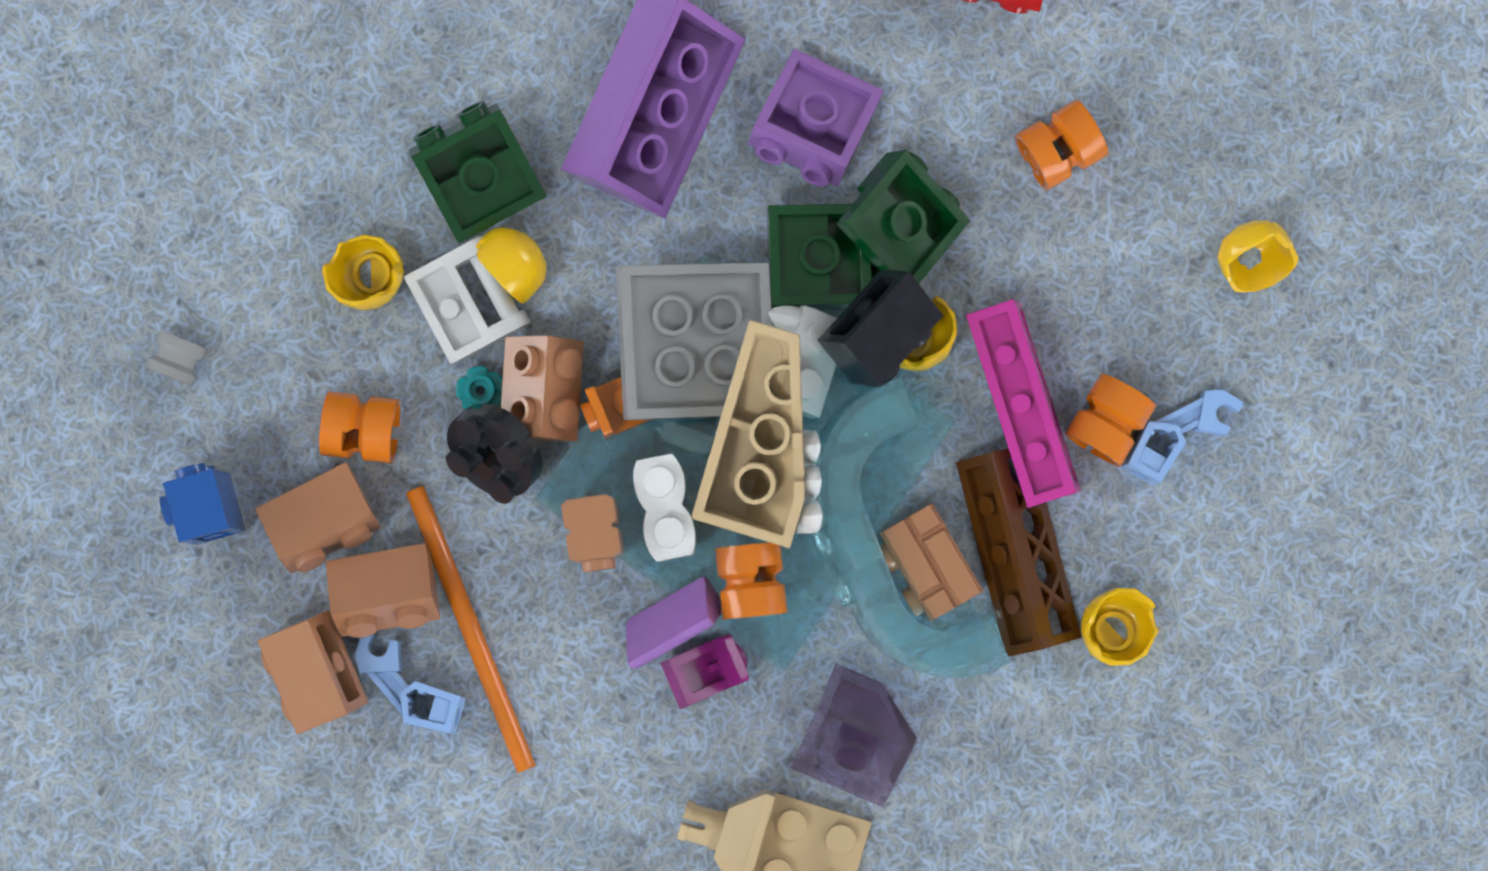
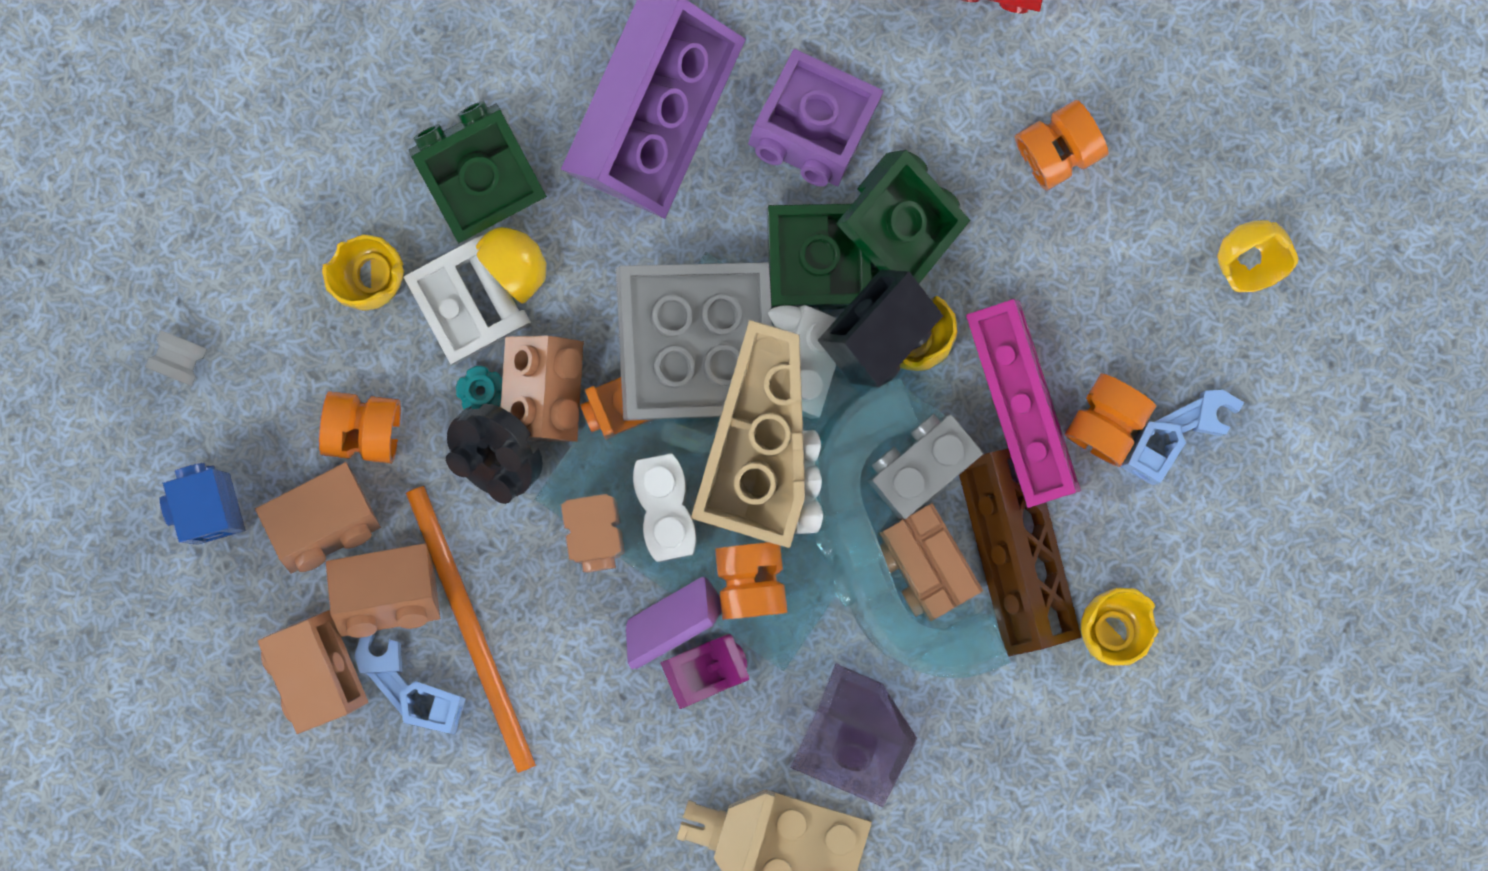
(925, 466): none -> light grey brick

